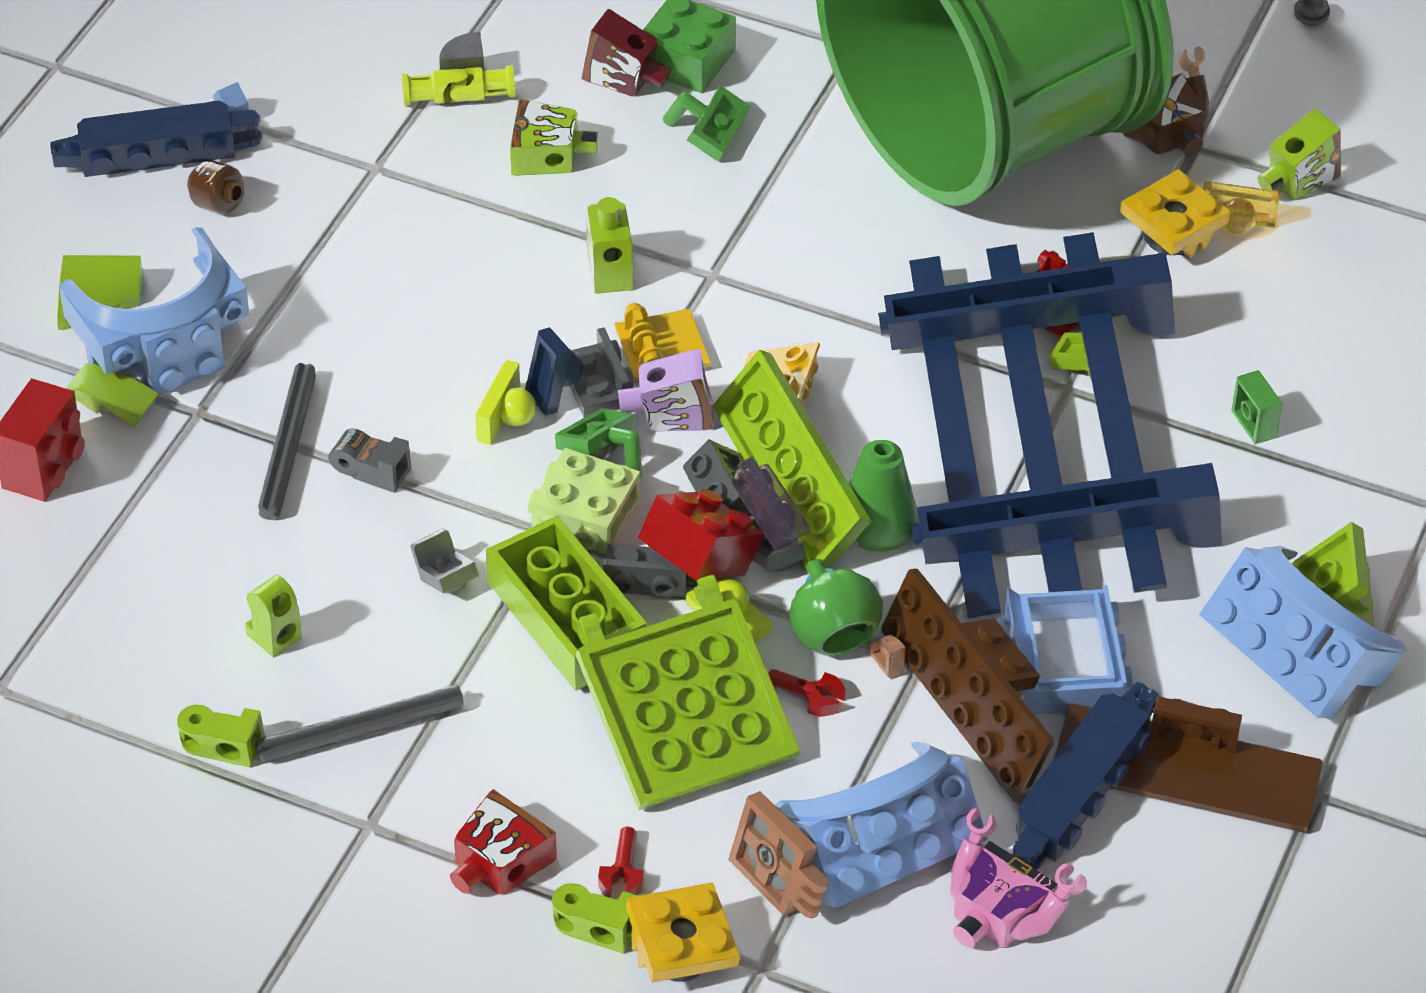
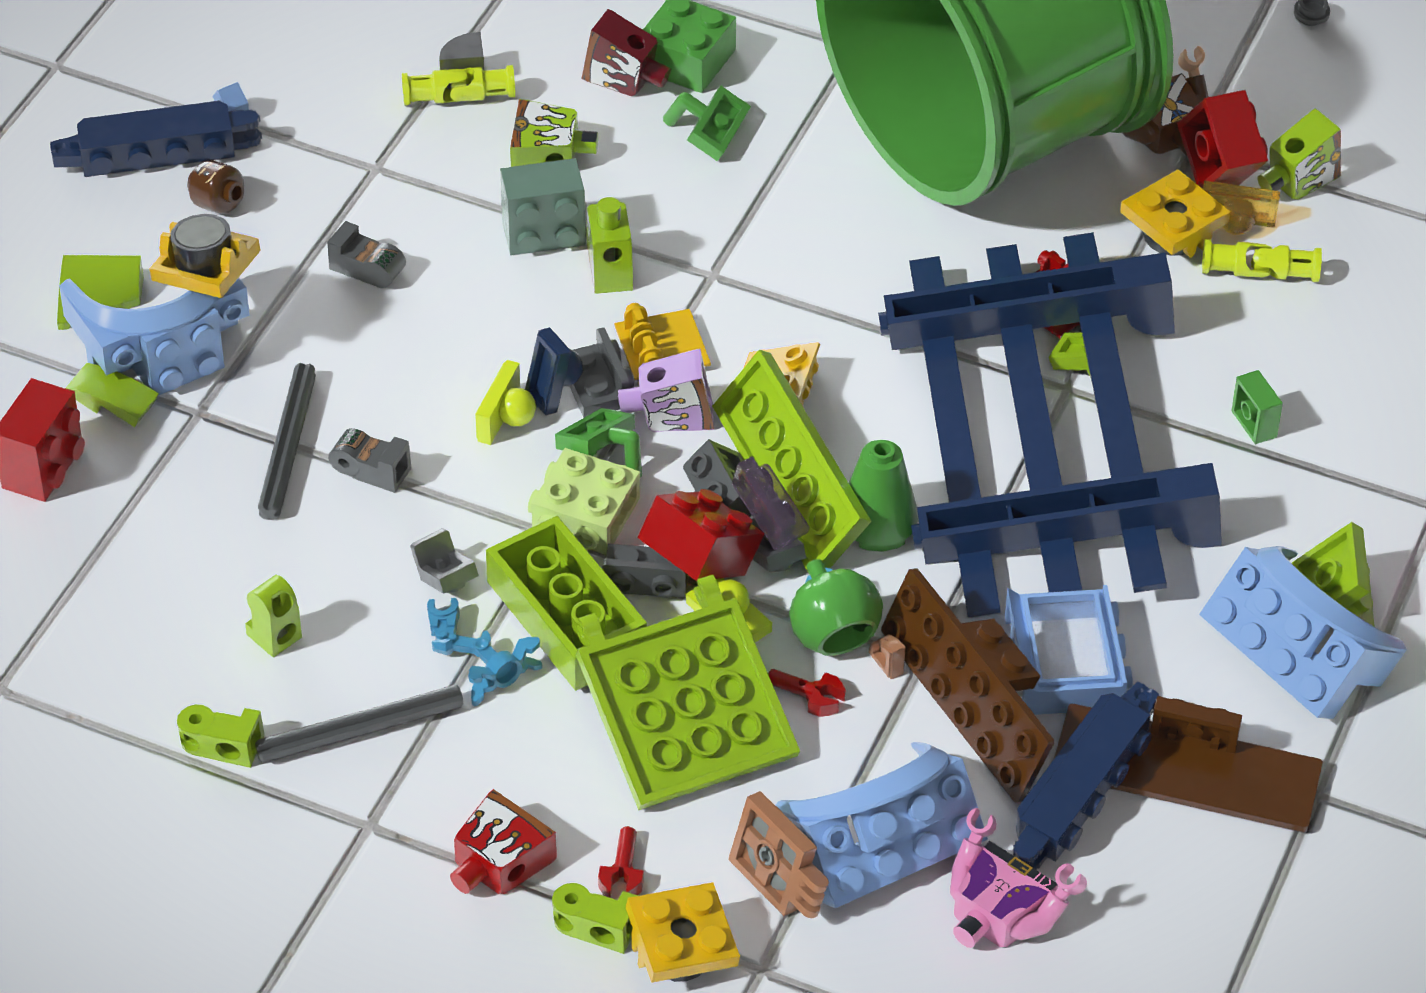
(203, 255): none -> piece
(364, 257): none -> dark grey leg
(501, 667): none -> dark azure piece
(543, 206): none -> sand green brick
(1223, 139): none -> red brick
(1265, 262): none -> neon yellow piece

